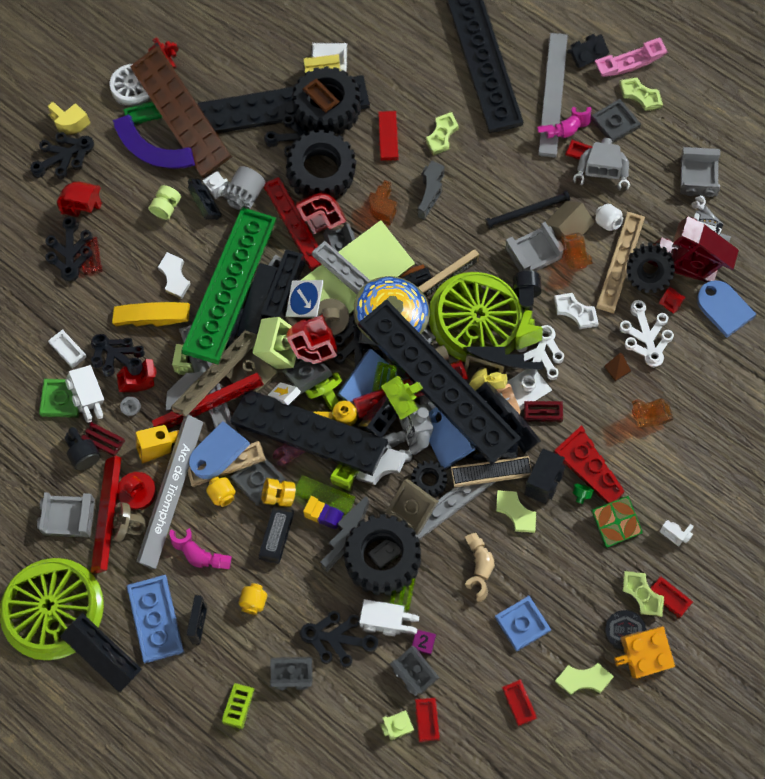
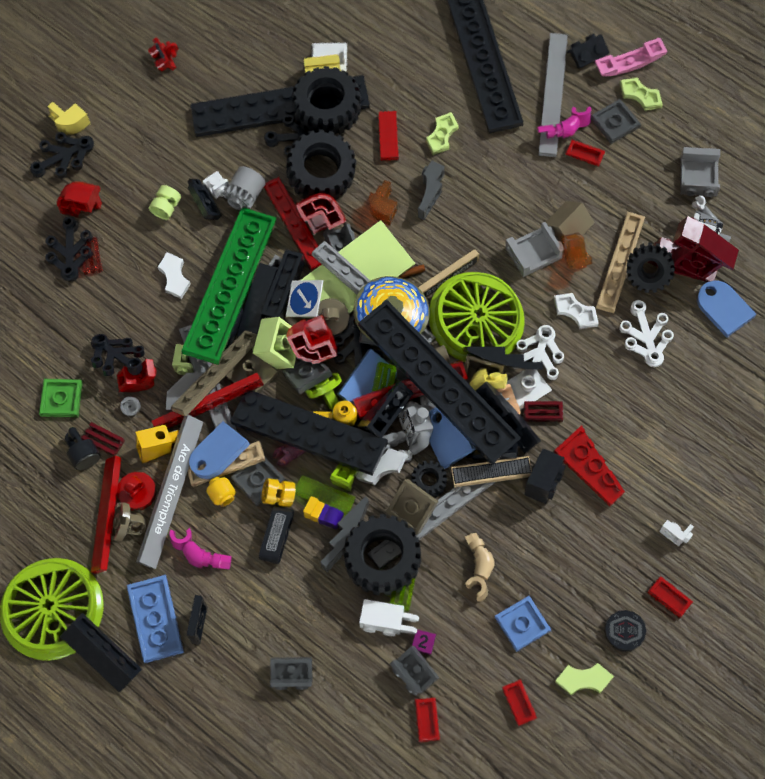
(66, 515): light grey panel -> none
(67, 349): white tile -> none
(85, 391): white hinge -> none
(125, 82): white wheel -> none
(143, 113): green tile -> none
(148, 153): dark purple tile -> none
(151, 313): yellow slope -> none
(180, 111): reddish brown plate -> none
(227, 720): lime slope -> none
(252, 599): yellow head -> none
(284, 393): white tile -> none
(320, 95): reddish brown tile -> none
(335, 638): black plant -> none
(397, 725): yellowish green bracket -> none
(402, 396): lime hinge -> none
(419, 277): black hinge -> none
(522, 518): yellowish green tile -> none
(527, 287): black piece -> none
(528, 209): black bar -> none
(528, 332): lime slope -> none
(582, 492): green tile -> none
(604, 161): light grey torso -> none
(609, 217): white head -> none
(616, 521): tile -> none
(617, 367): reddish brown slope -> none
(646, 652): light orange plate -> none
(649, 601): yellowish green tile -> none
(652, 413): clear orange brick -> none
(672, 300): red tile -> none

